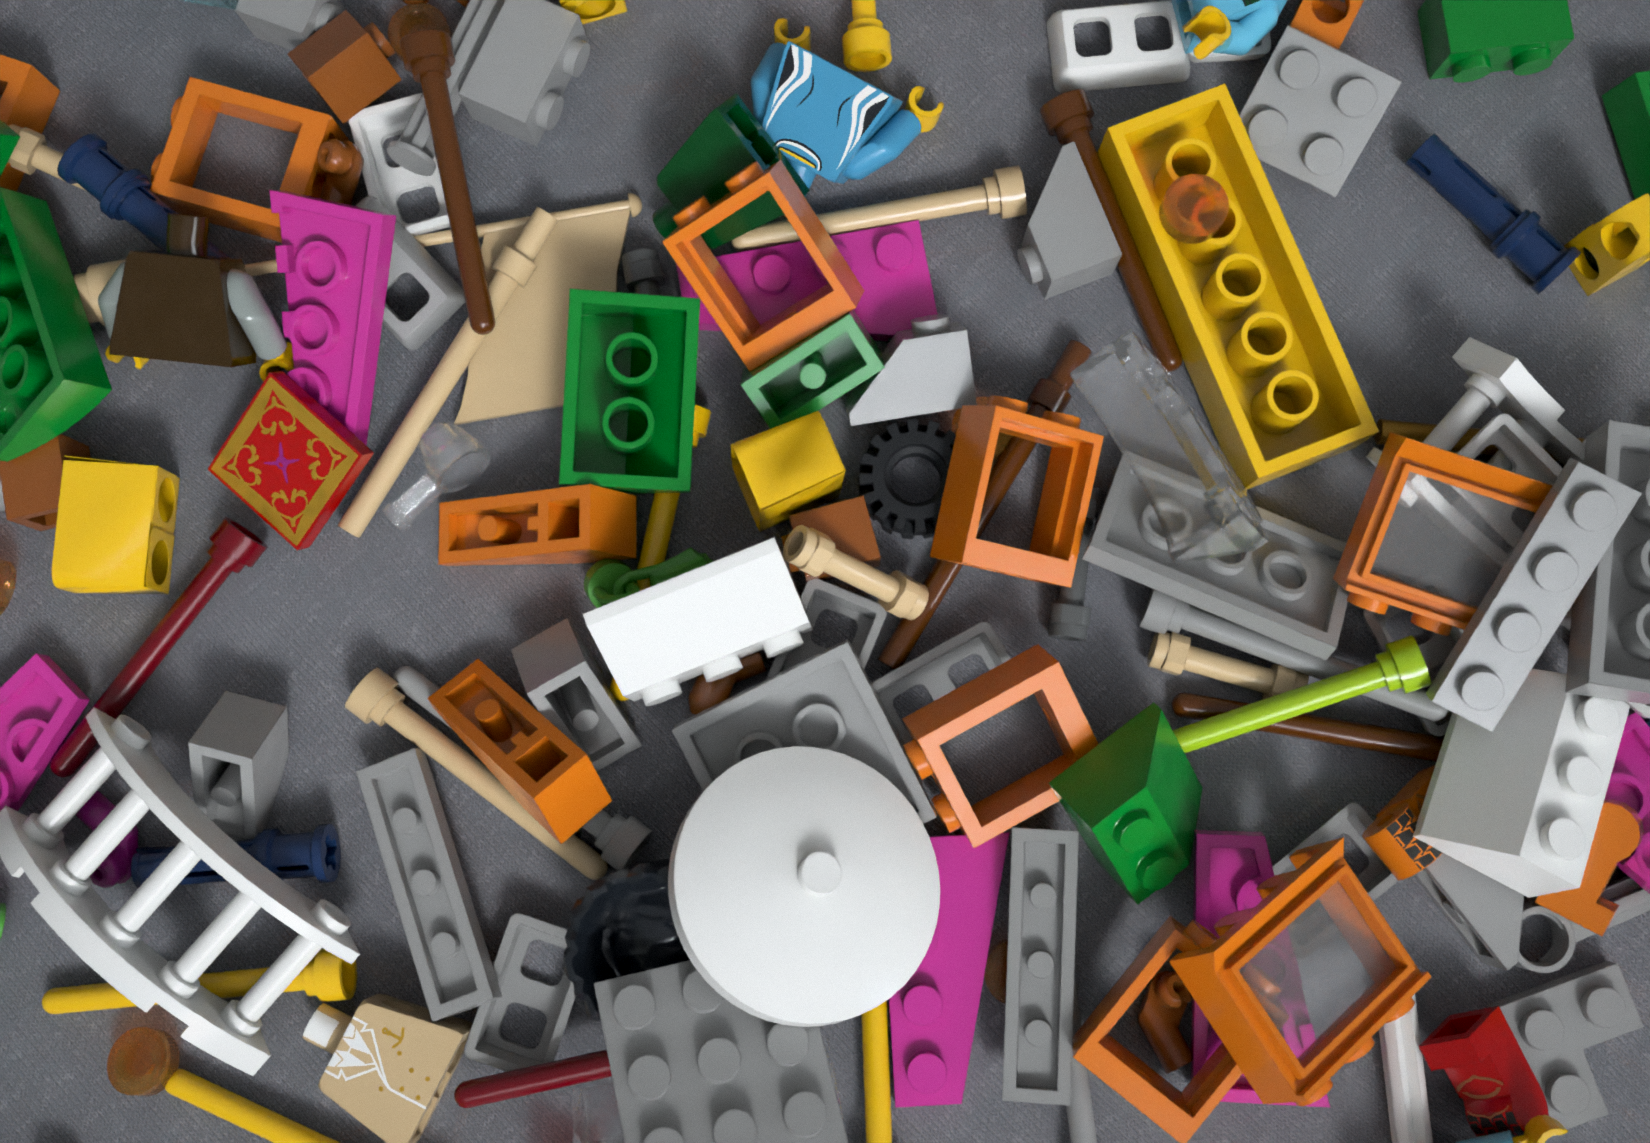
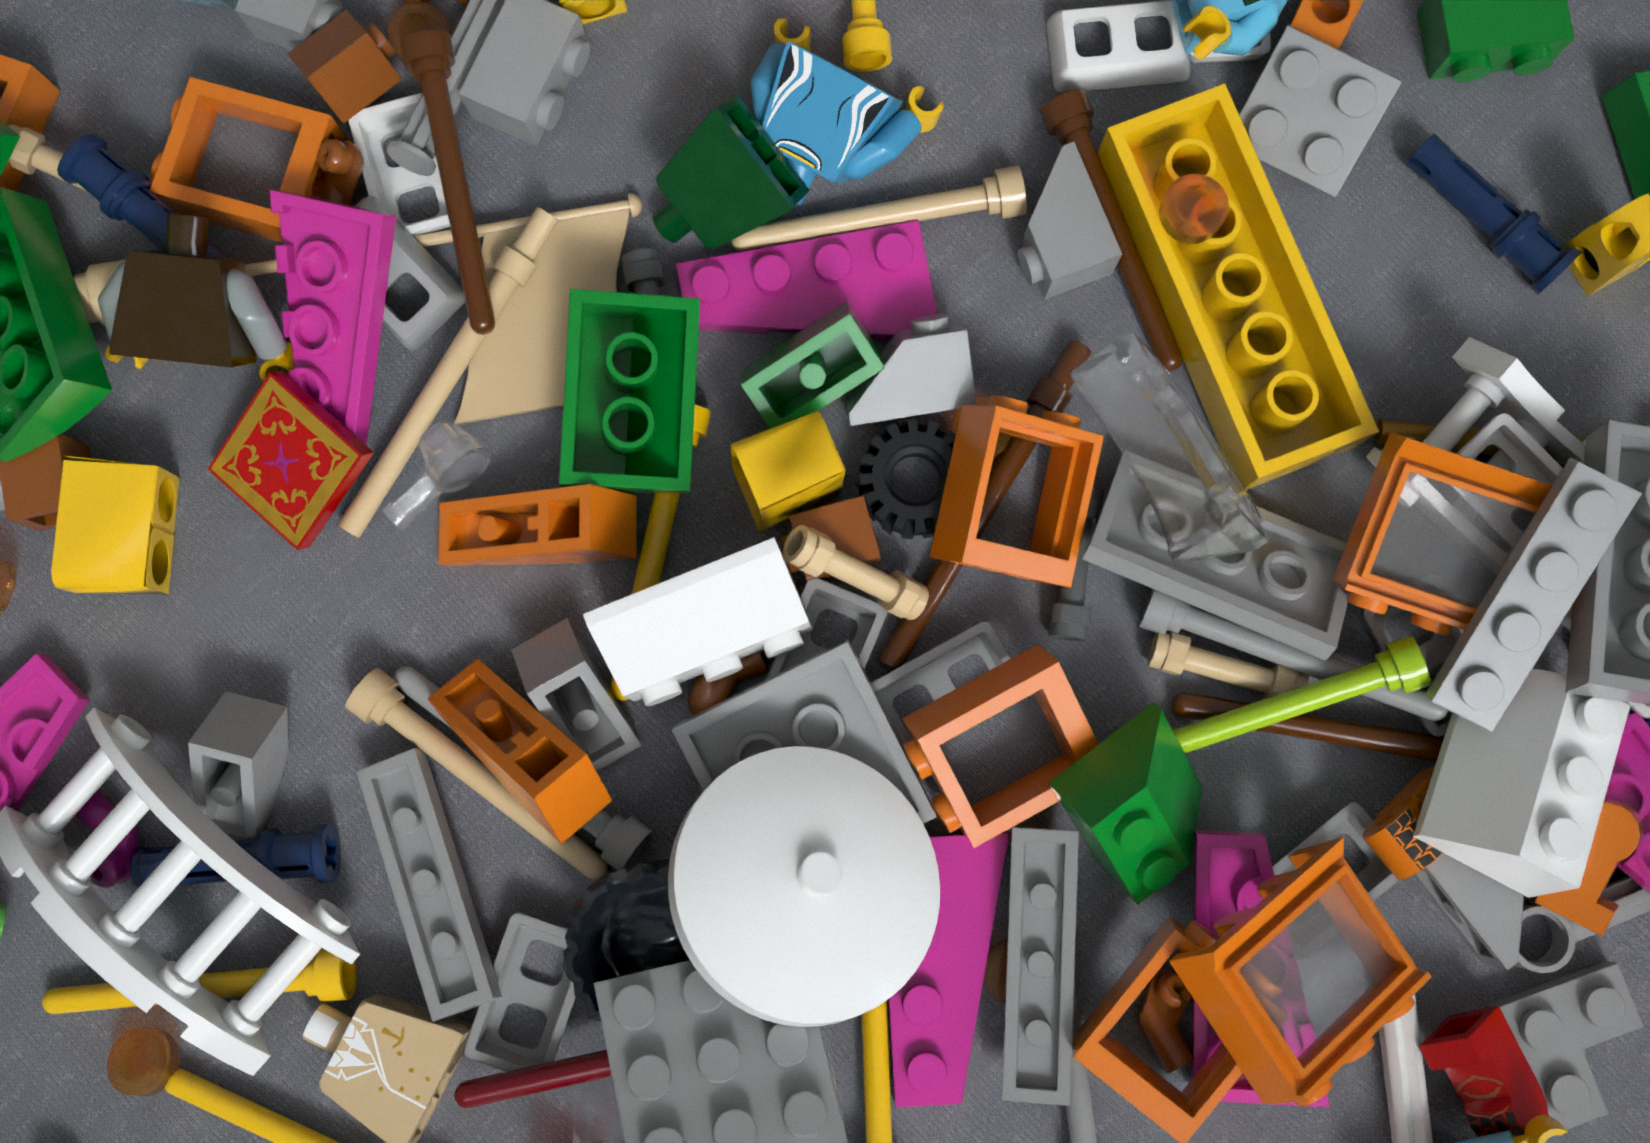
(231, 551): dark red piece -> none
(613, 579): bright green piece -> none
(749, 339): orange window -> none

